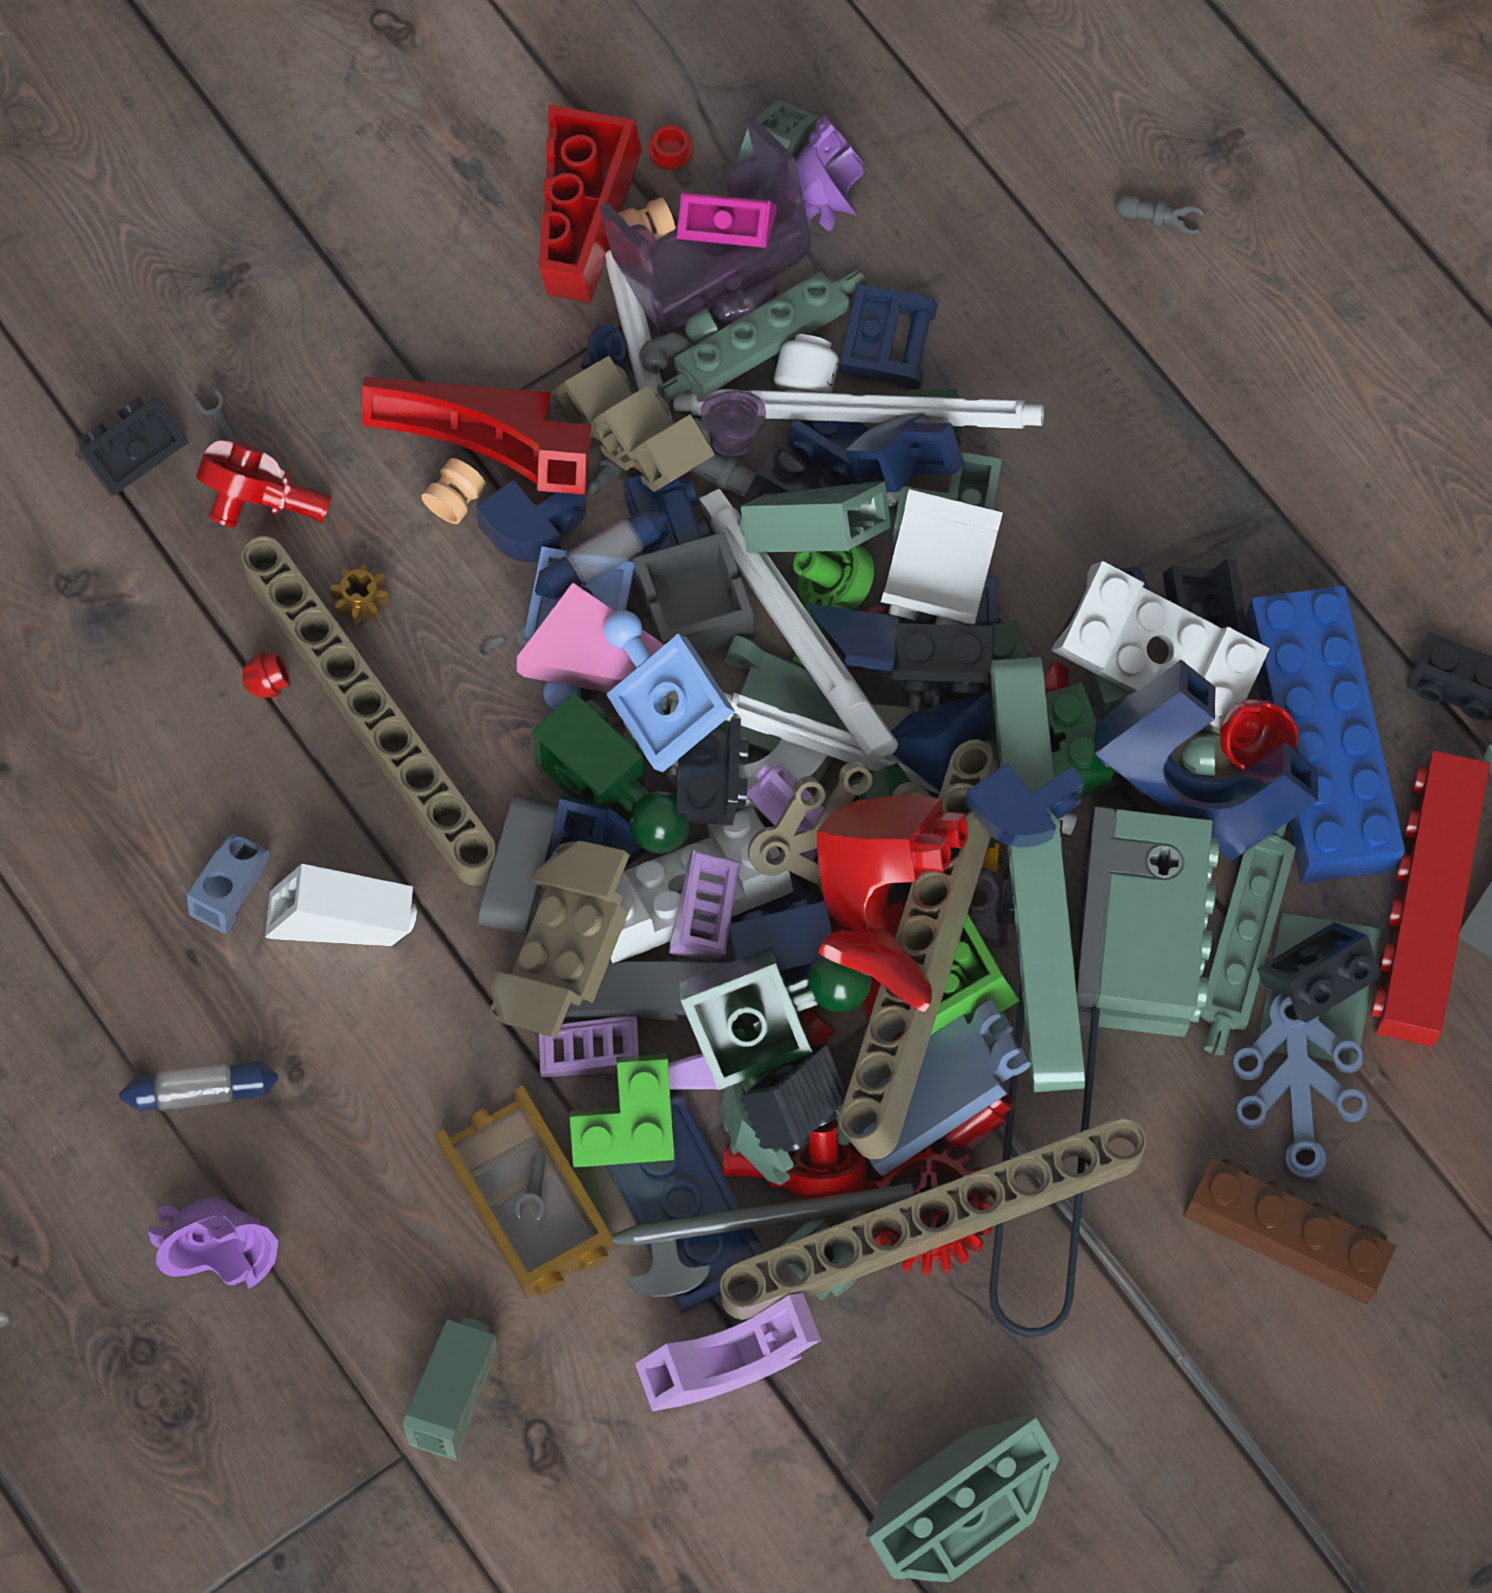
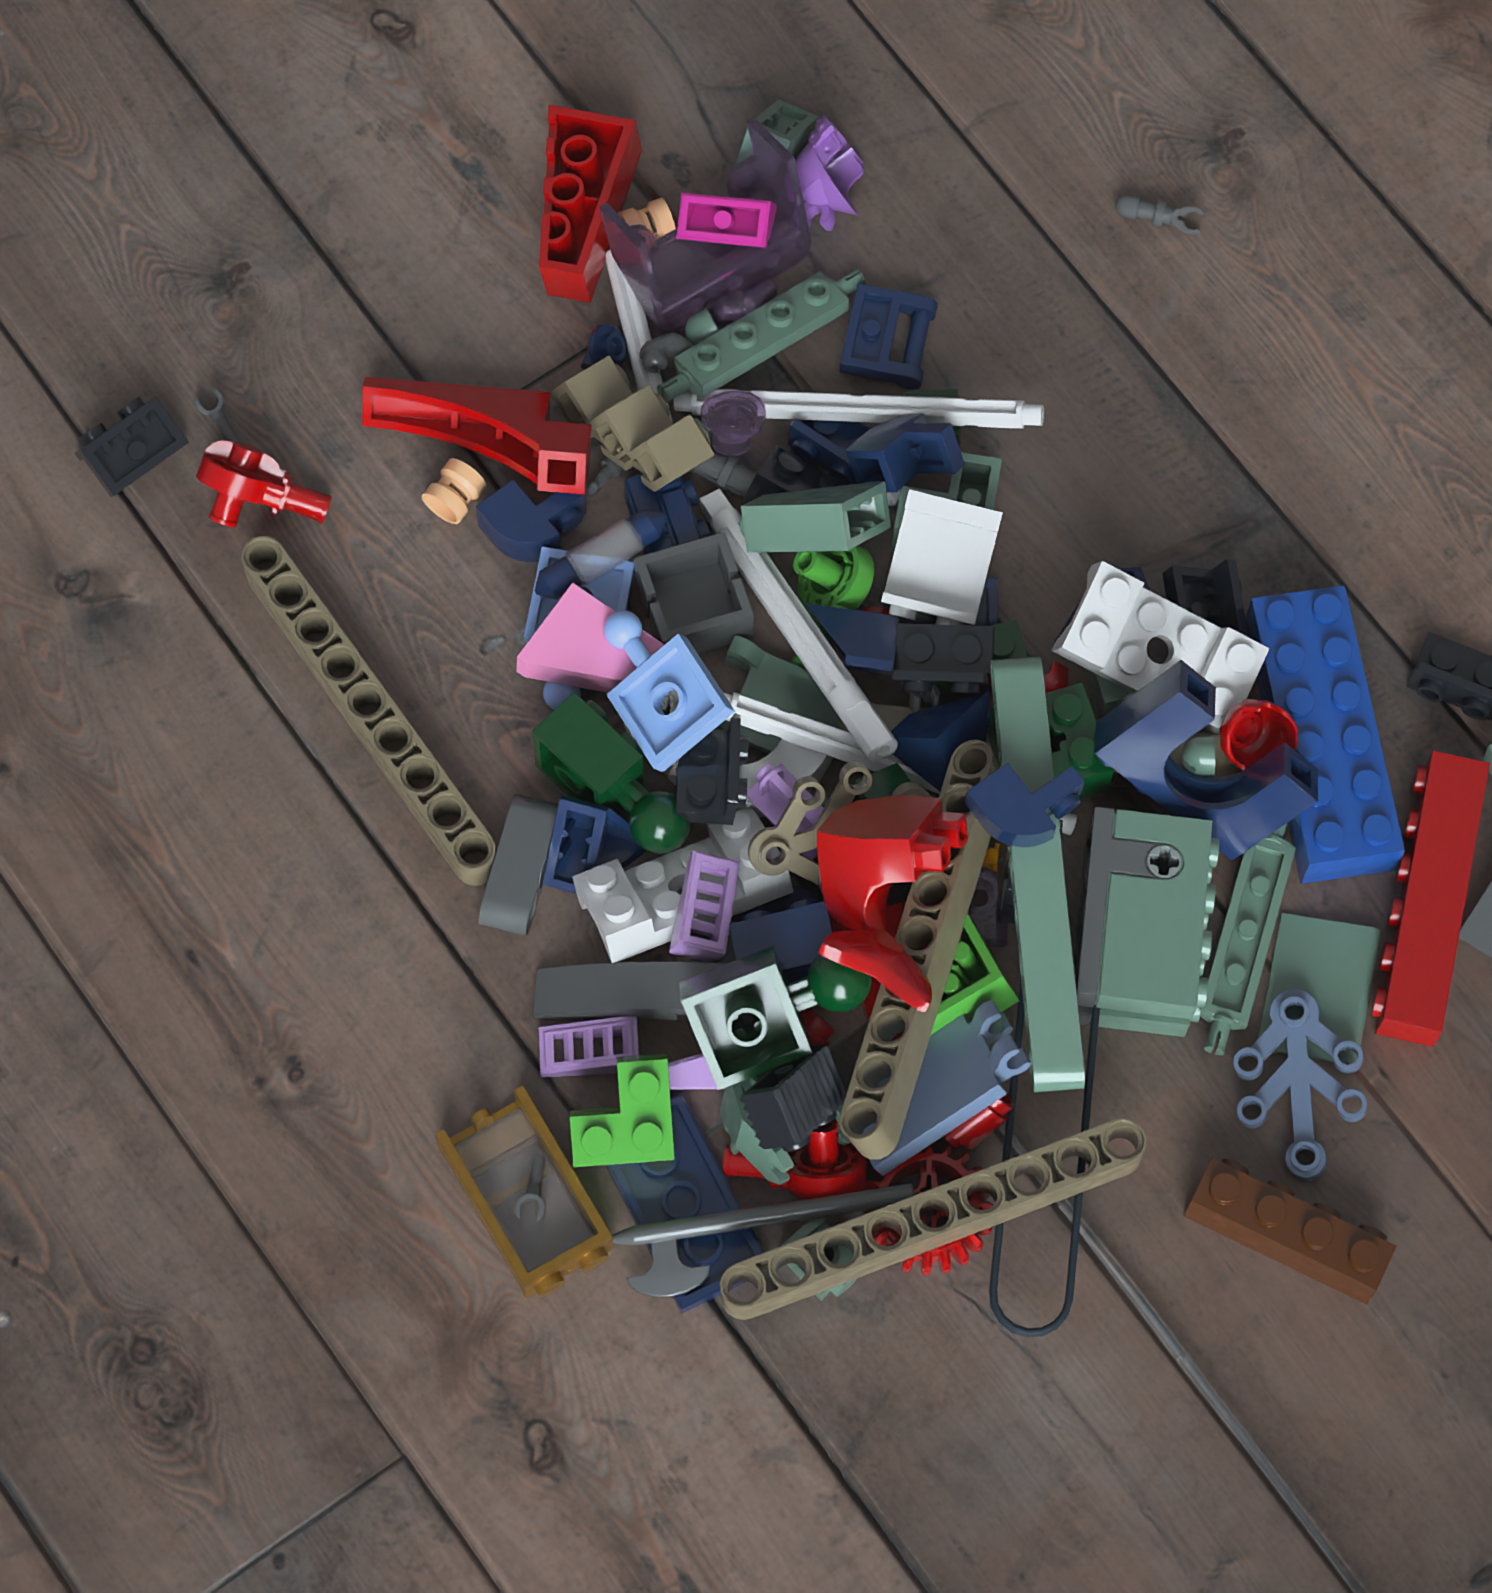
(198, 1086): piece -> none
(214, 1238): medium lavender helmet -> none
(227, 882): sand blue leg -> none
(266, 675): red plate -> none
(339, 908): white slope -> none
(368, 587): pearl gold gear -> none
(450, 1388): sand green slope -> none
(567, 939): dark tan piece -> none
(670, 147): red plate -> none
(731, 1358): lavender arch -> none
(806, 365): white head -> none
(964, 1501): sand green wedge -> none
(1322, 970): black bracket -> none

